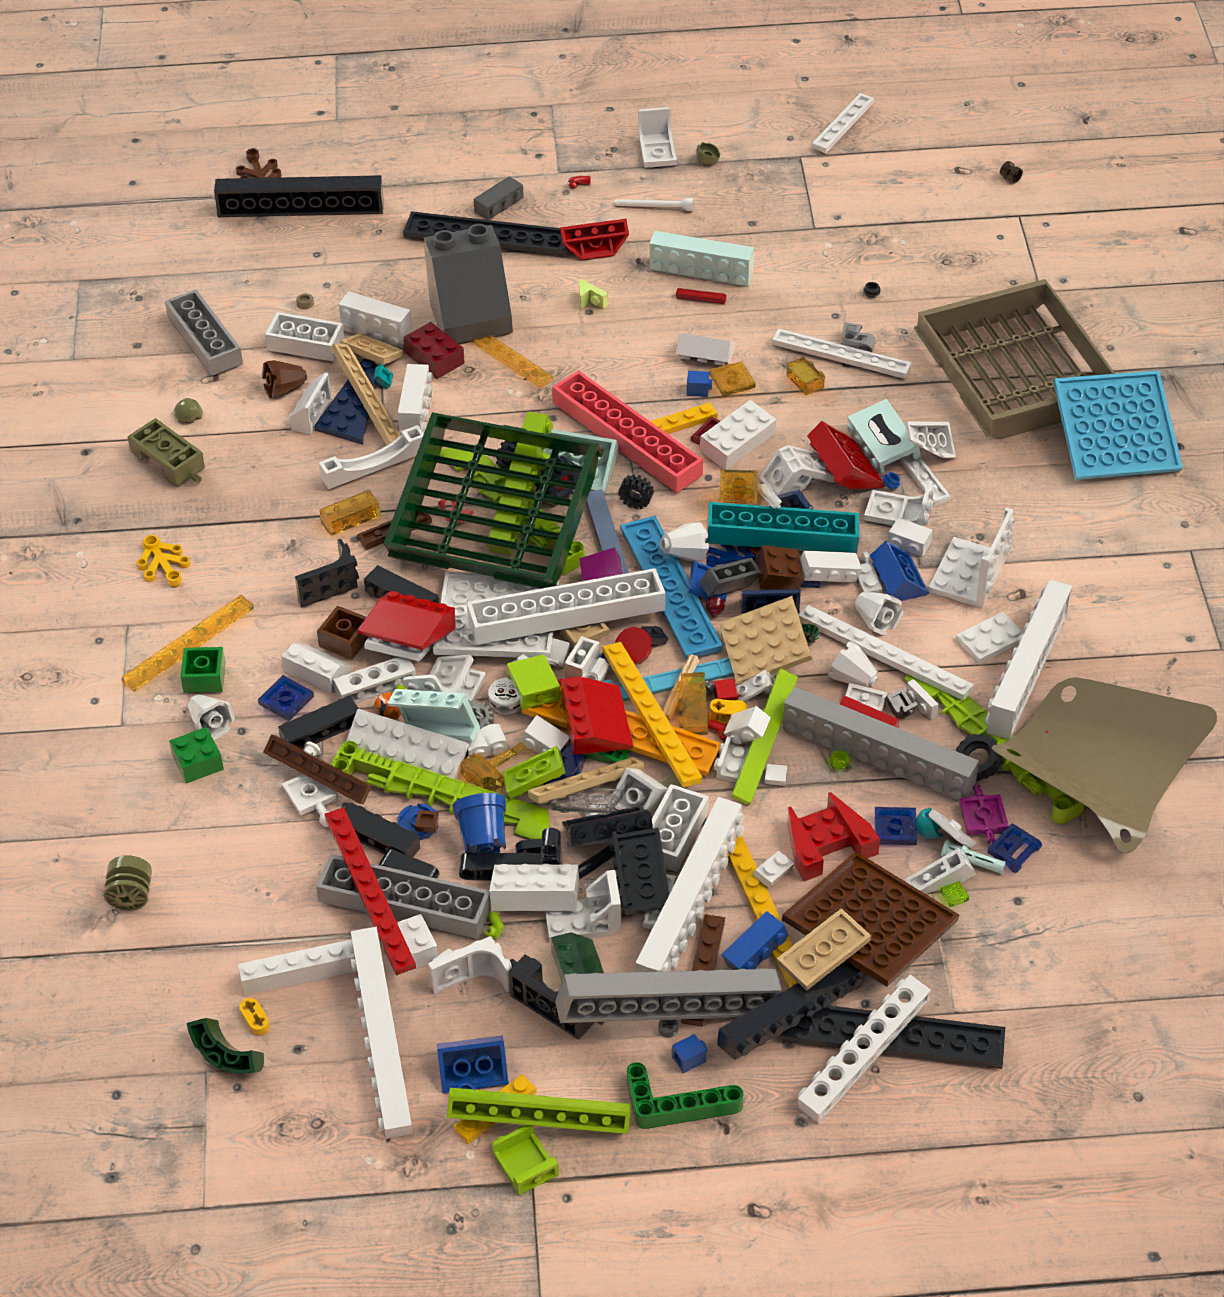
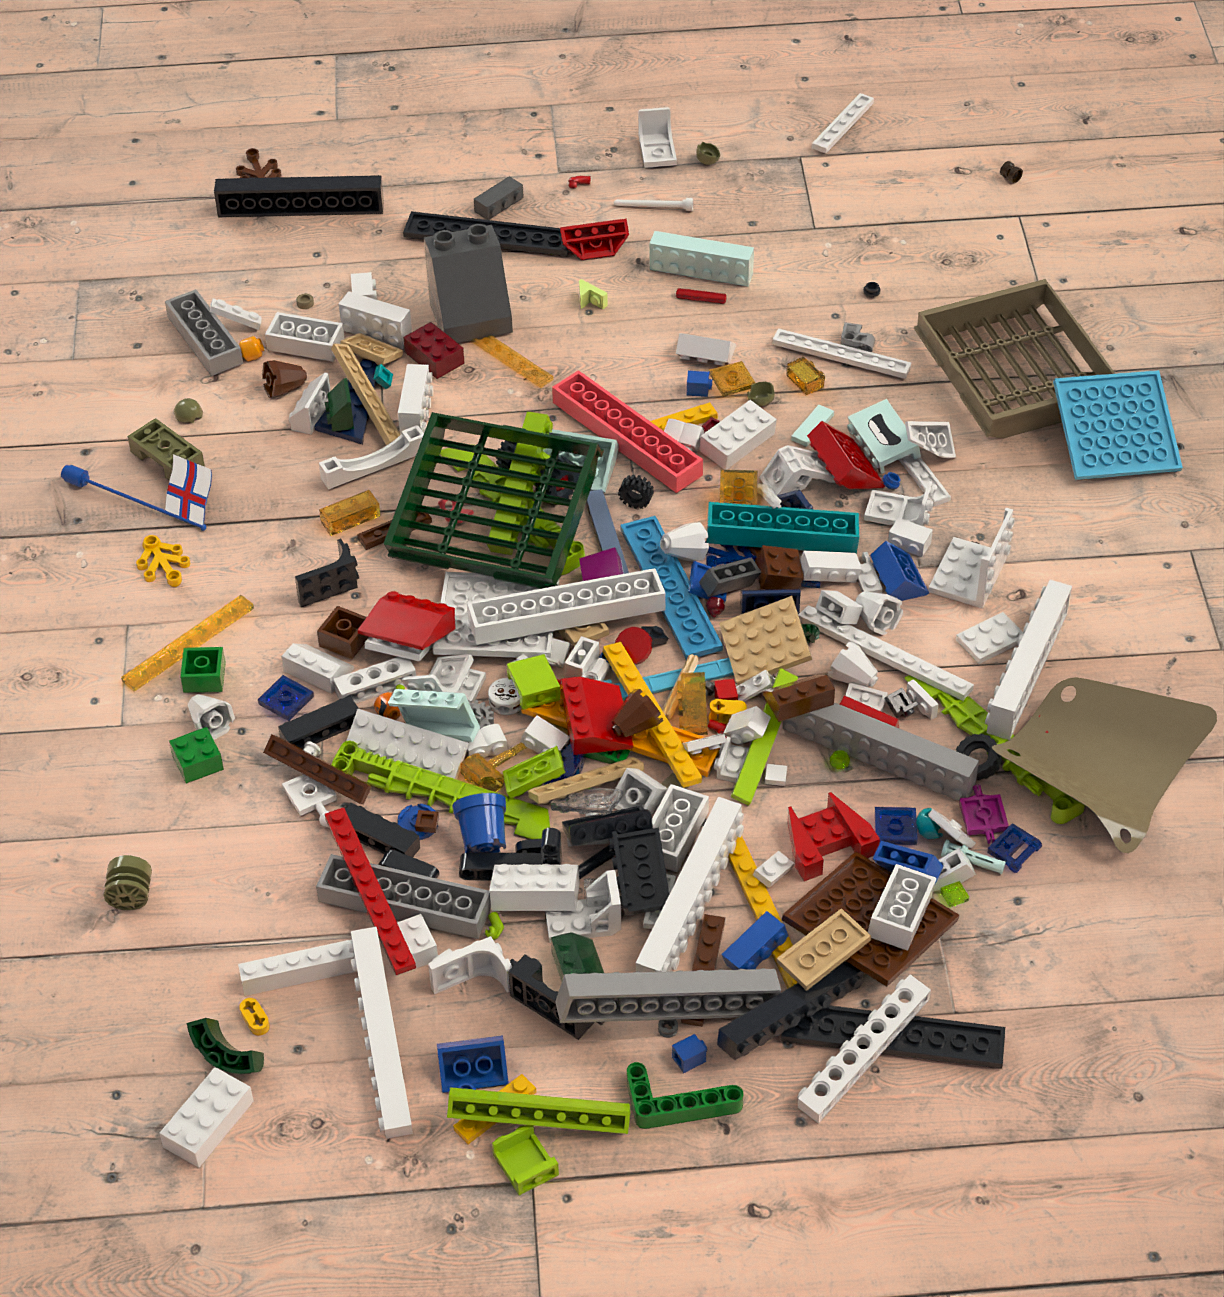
(185, 493): none -> flag
(206, 1117): none -> white brick
(235, 313): none -> white plate
(251, 348): none -> light orange head
(339, 407): none -> dark green slope
(364, 284): none -> white brick
(382, 581): black brick -> none
(636, 715): none -> reddish brown cone
(685, 433): none -> white brick
(712, 742): none -> white plate
(761, 393): none -> olive hair
(800, 696): none -> reddish brown slope
(819, 414): none -> light aqua tile
(839, 607): none -> white brick
(889, 855): none -> blue brick
(901, 907): none -> white brick

